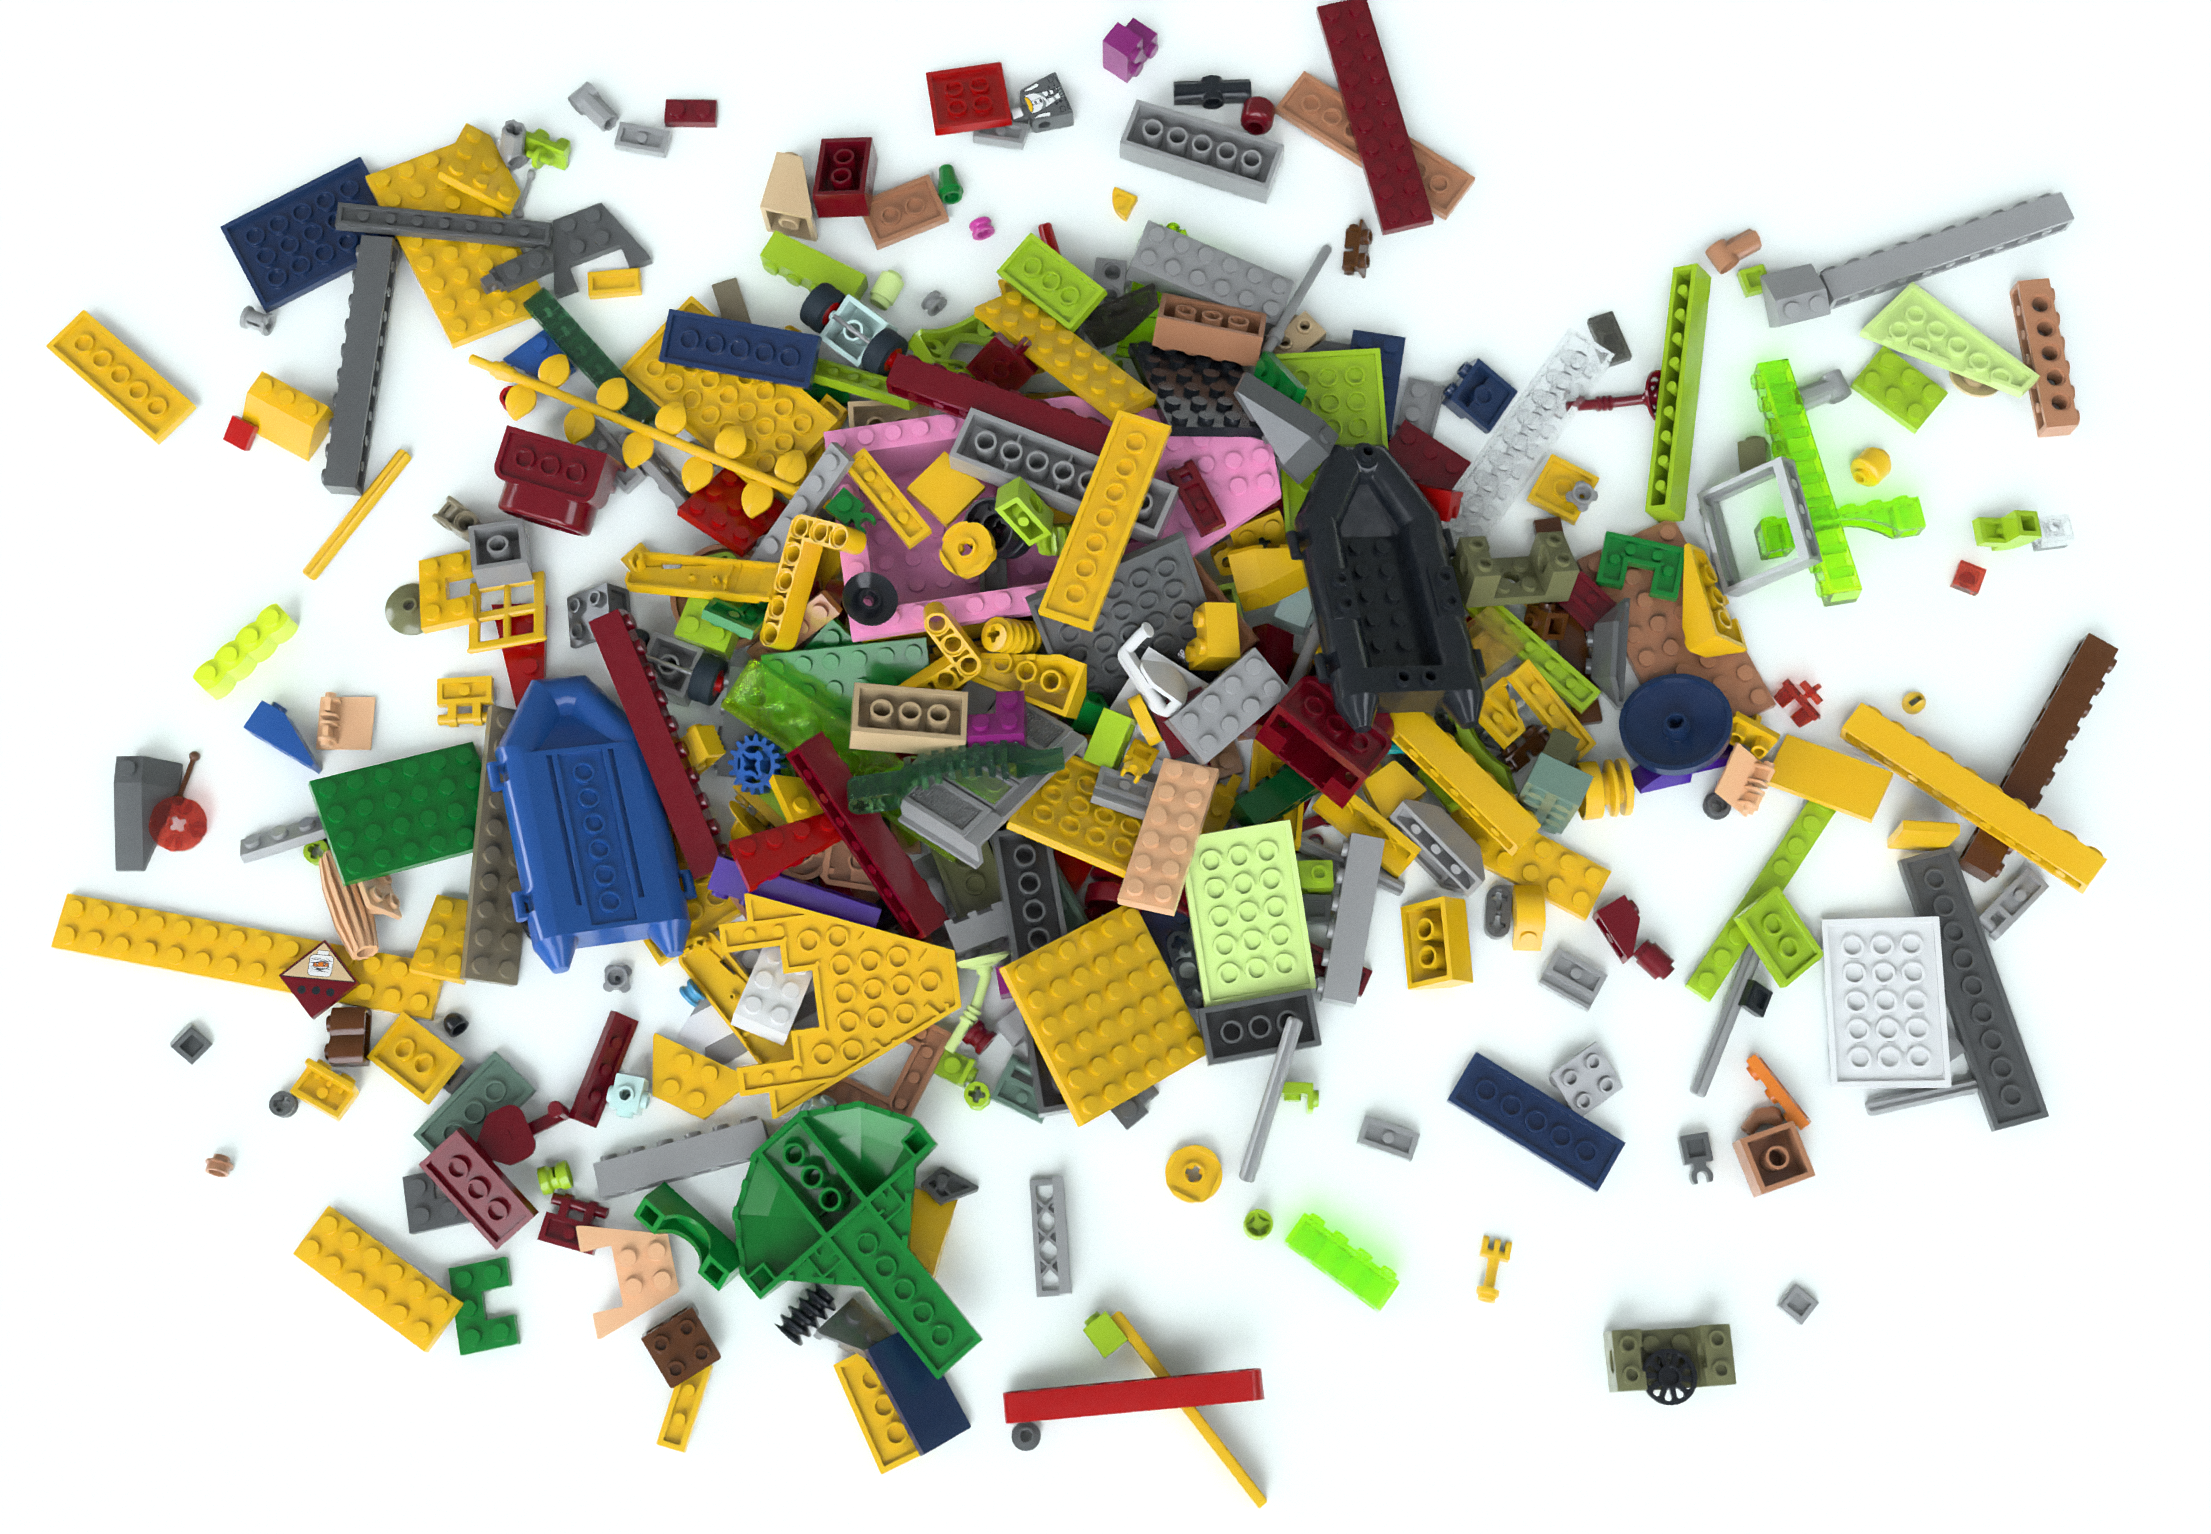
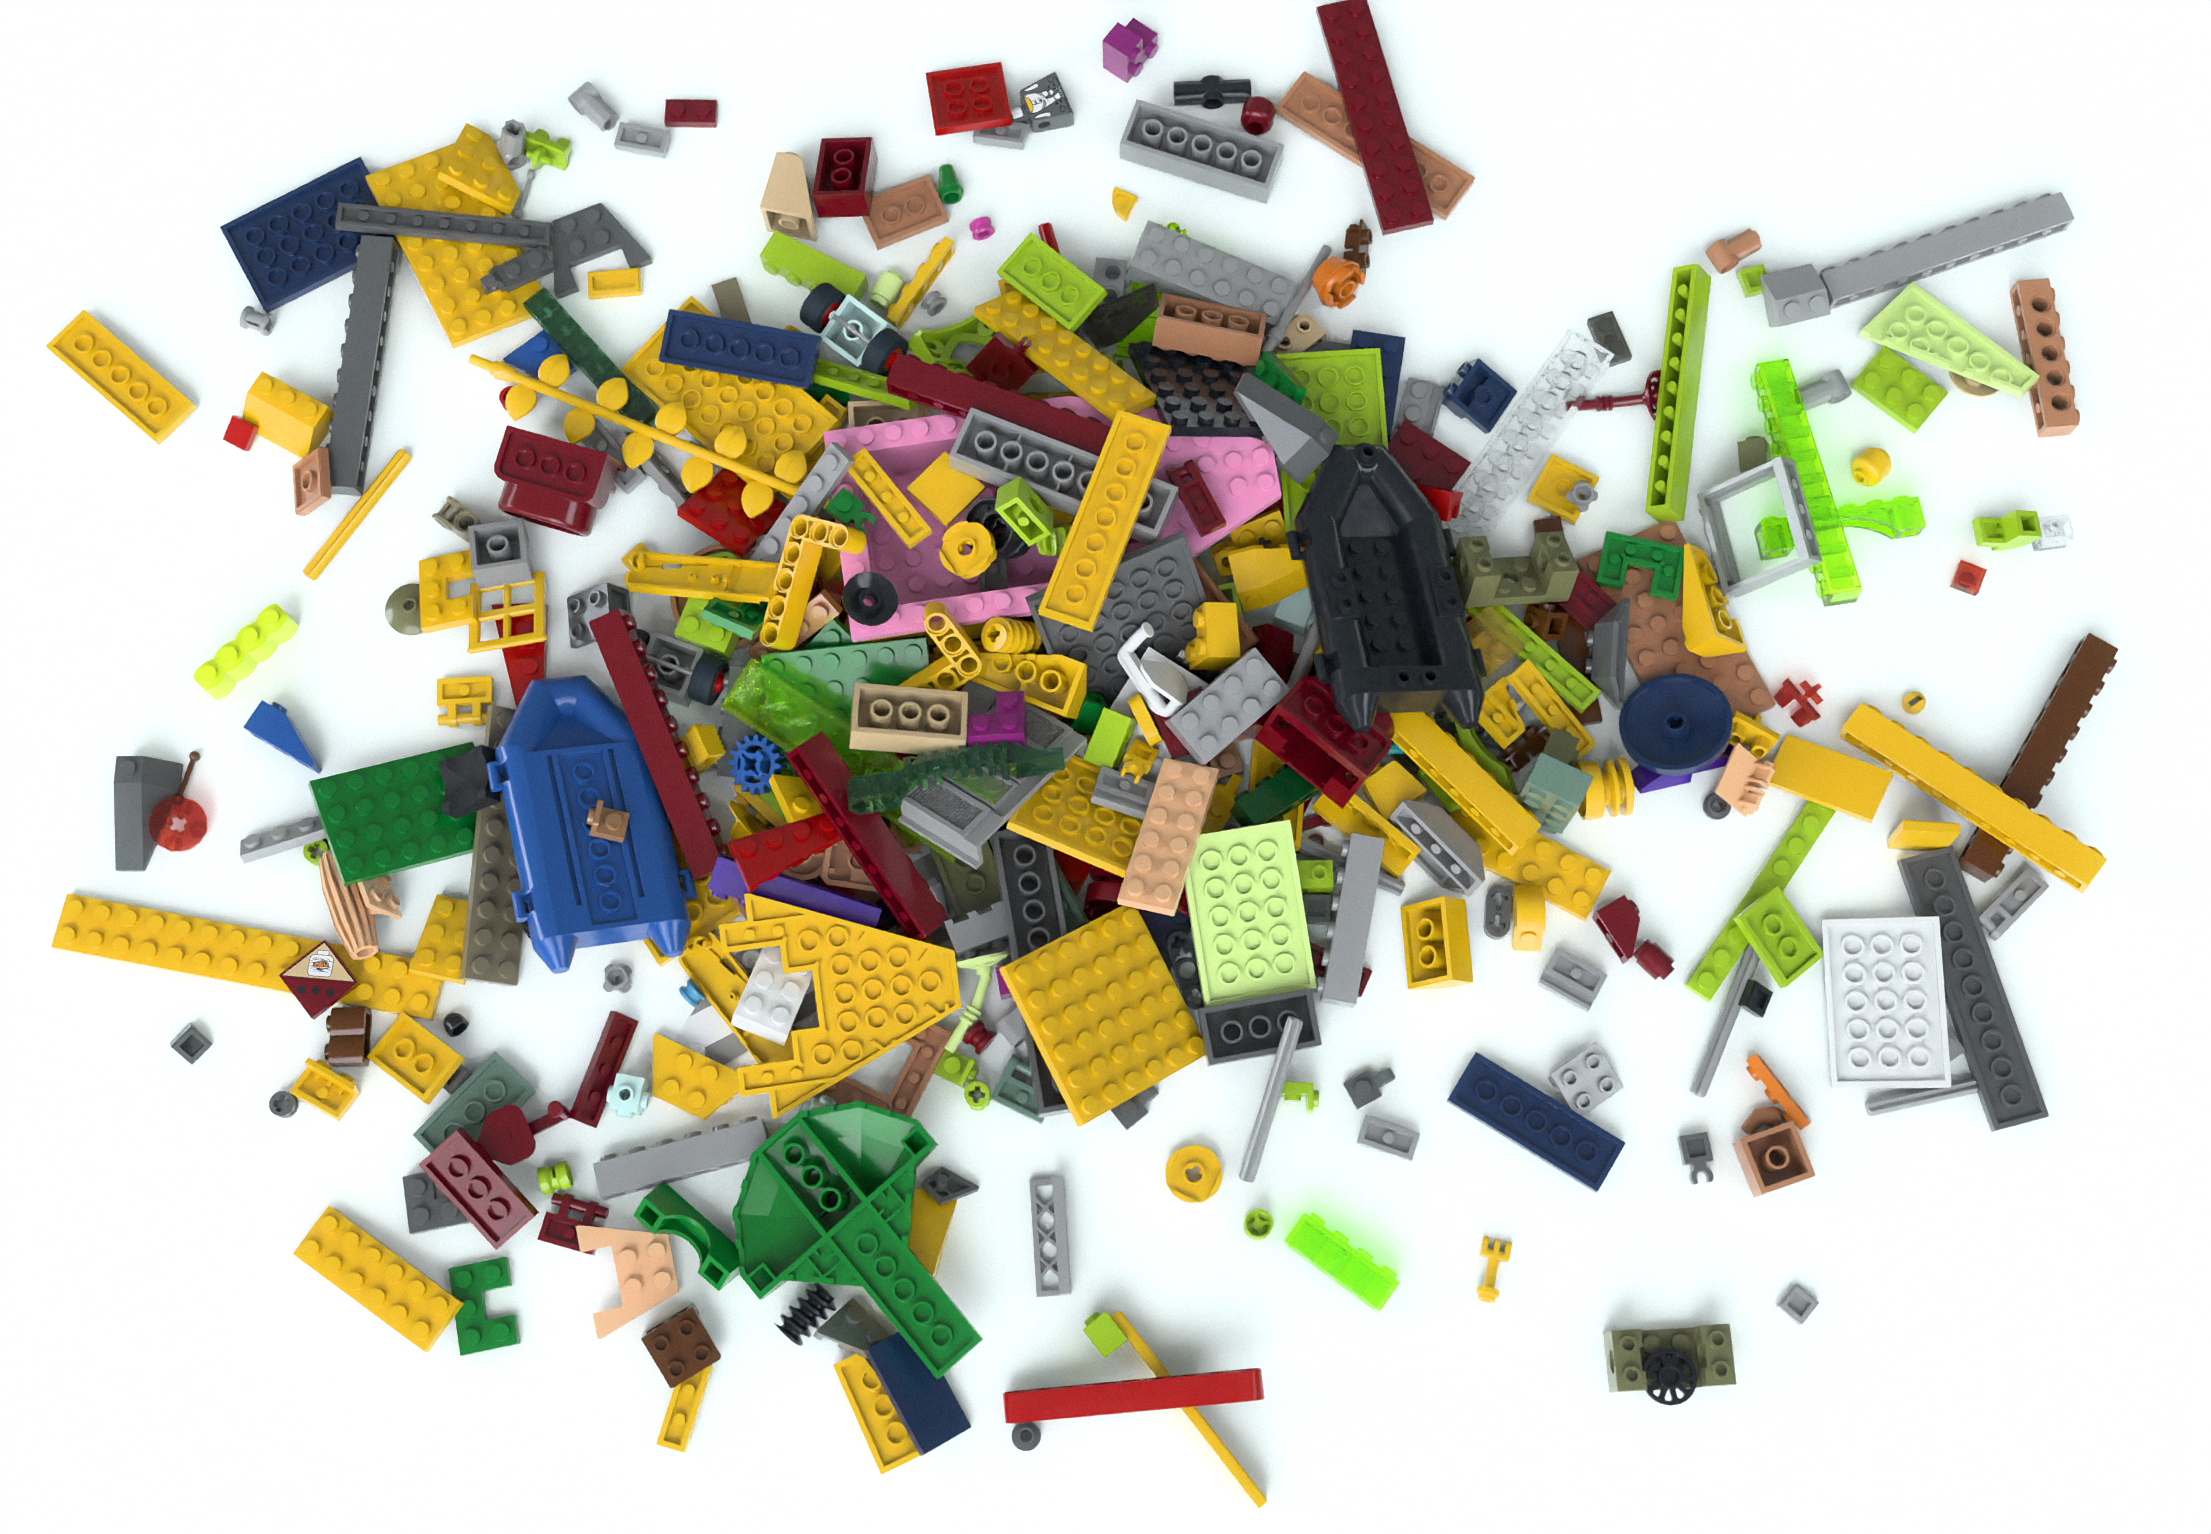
(219, 1165): nougat plate -> none
(311, 481): none -> nougat tile
(345, 723): light nougat hinge -> none
(468, 782): none -> black brick
(607, 822): none -> medium nougat bracket
(925, 277): none -> yellow plate
(1337, 281): none -> orange cone
(1365, 1089): none -> dark grey plate

